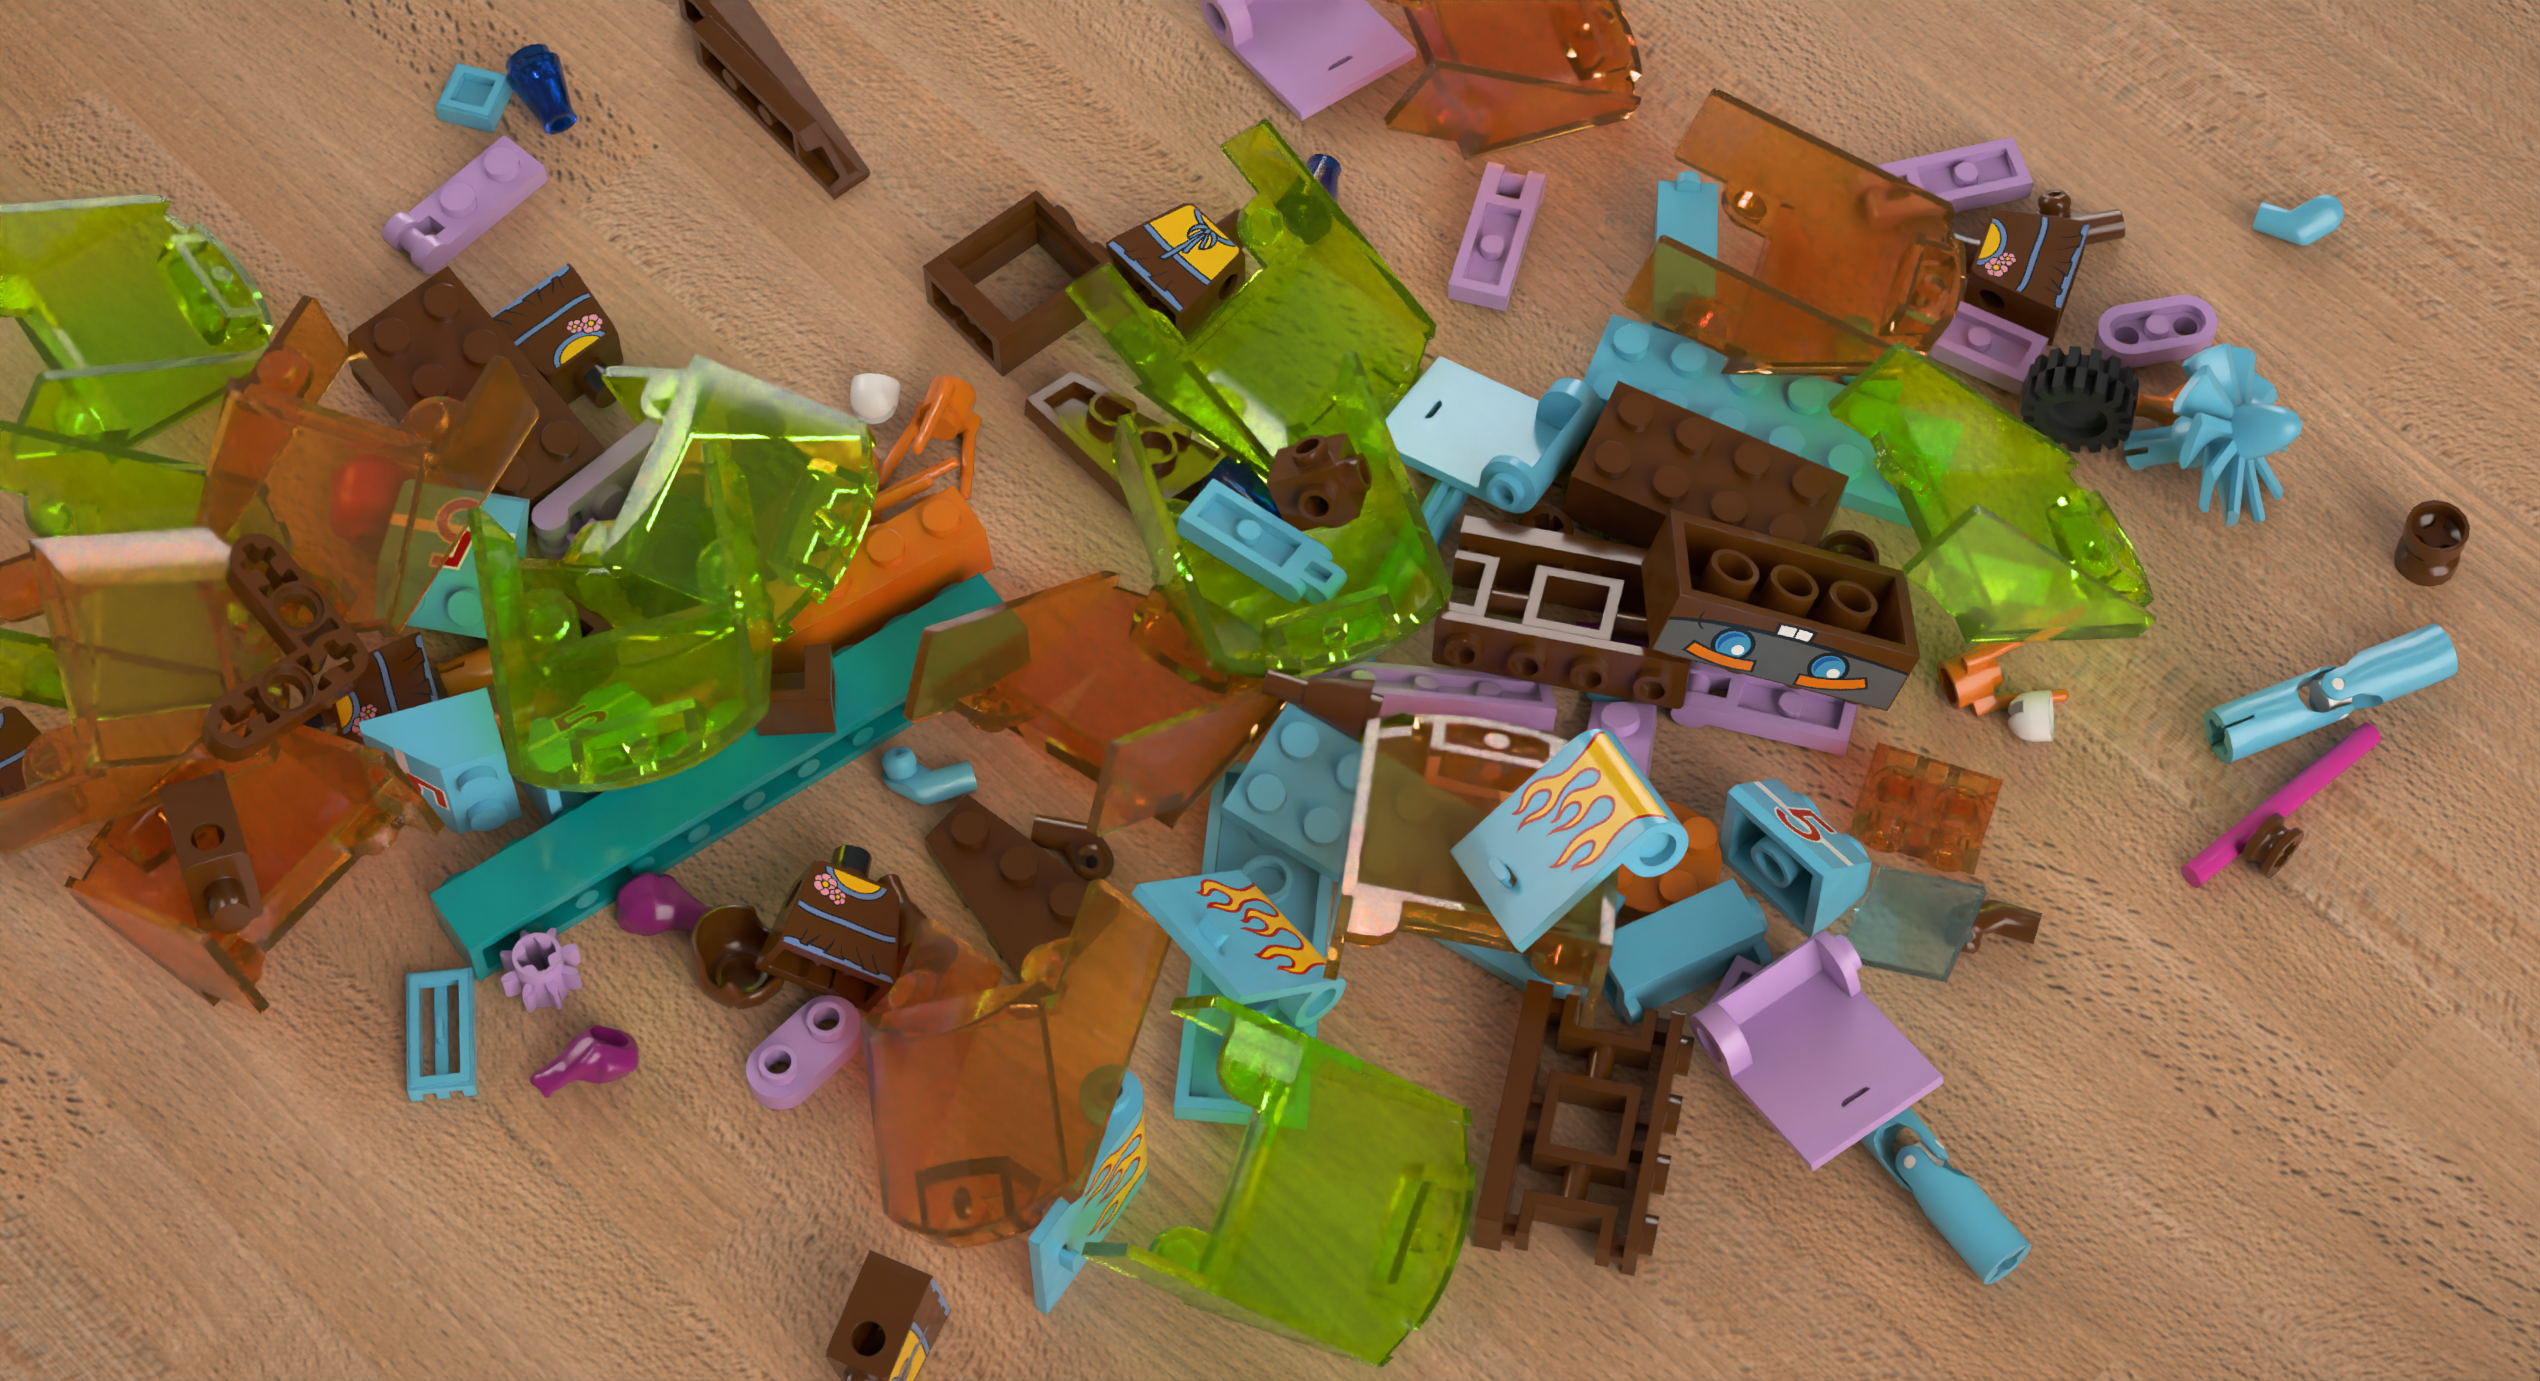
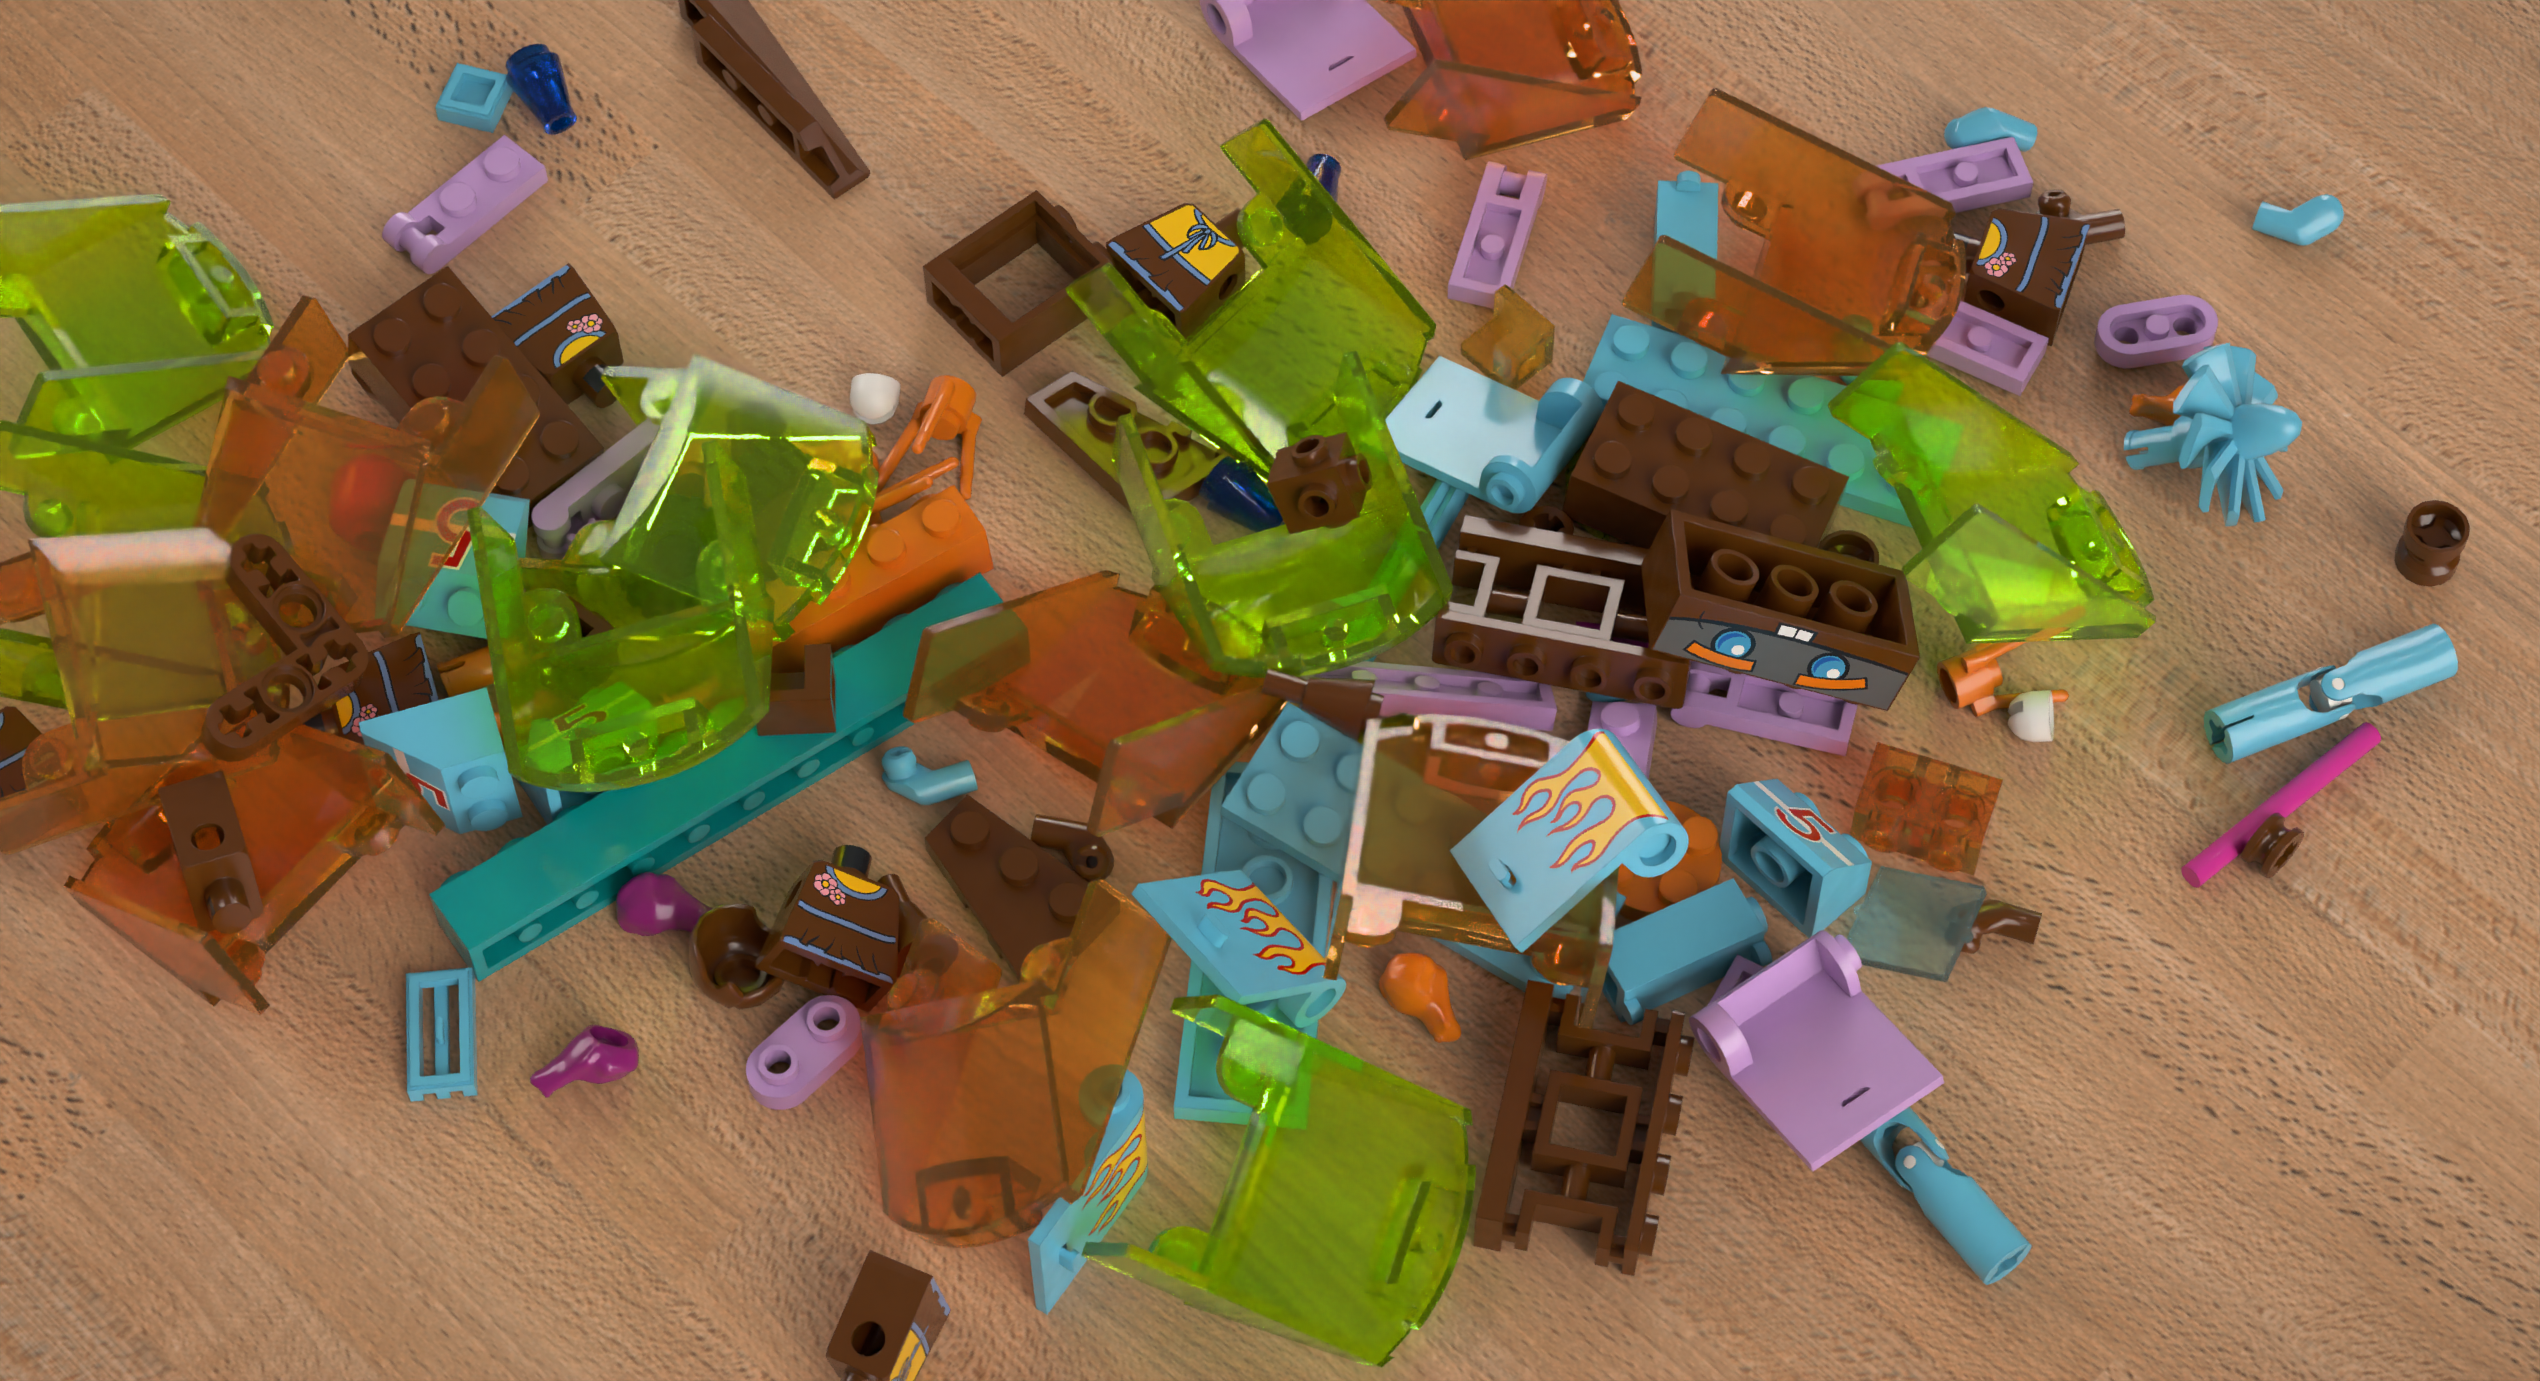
(539, 952): lavender gear -> none
(1261, 545): medium azure hinge -> none
(1421, 989): none -> orange animal
(1513, 343): none -> clear yellow panel
(1989, 125): none -> medium azure arm
(2080, 399): black tyre -> none

